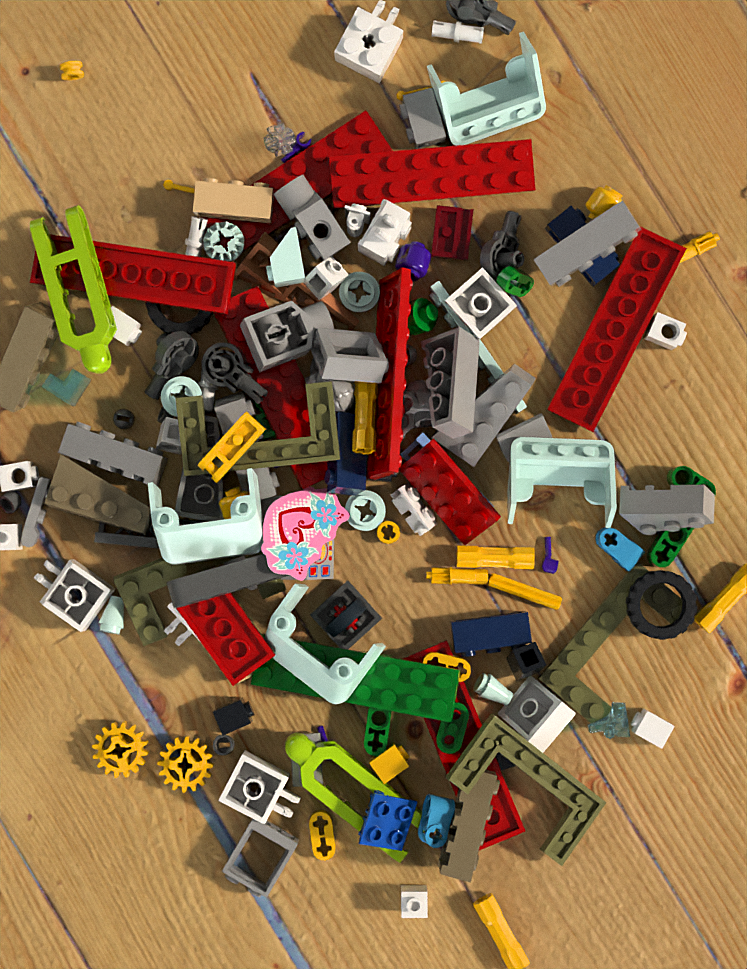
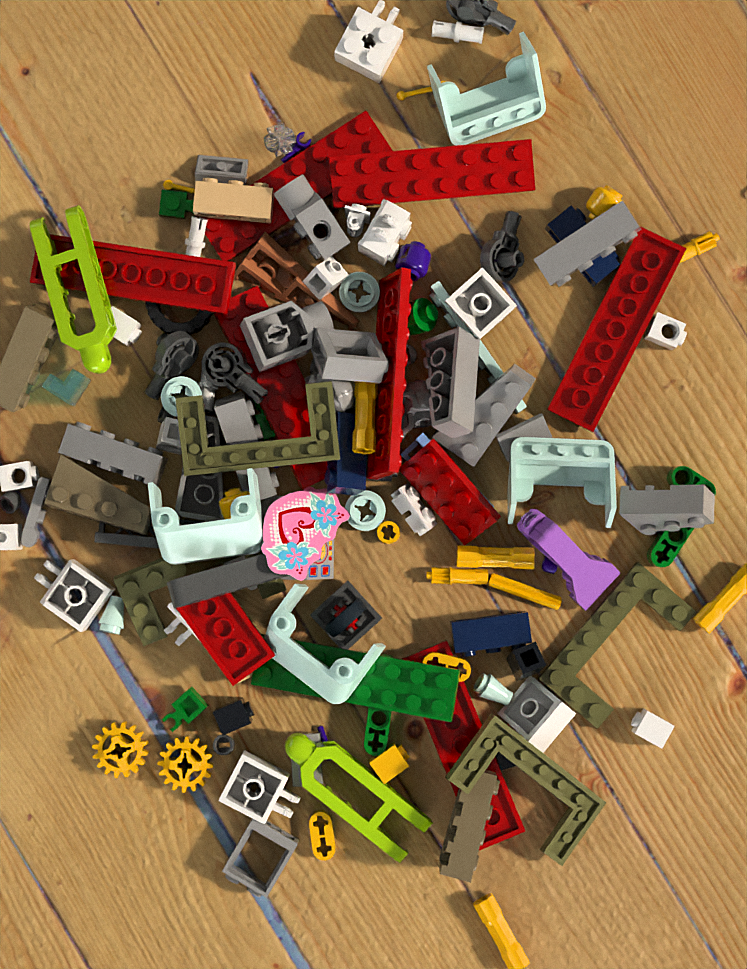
(71, 70): yellow bush -> none
(122, 424): dark grey hinge -> none
(175, 204): none -> green plate
(187, 707): none -> green plate
(221, 169): none -> light grey slope
(232, 446): yellow plate -> none
(234, 247): light aqua gear -> none
(286, 262): light aqua slope -> none
(387, 821): blue hinge -> none
(414, 901): white brick -> none
(423, 118): light grey hinge -> none
(437, 817): dark azure piece -> none
(452, 233): dark red plate -> none
(455, 728): green plate -> none
(515, 281): green beam -> none
(584, 573): none -> medium lavender arm
(614, 723): clear light blue piece -> none
(622, 550): dark azure piece -> none
(688, 604): black tyre -> none

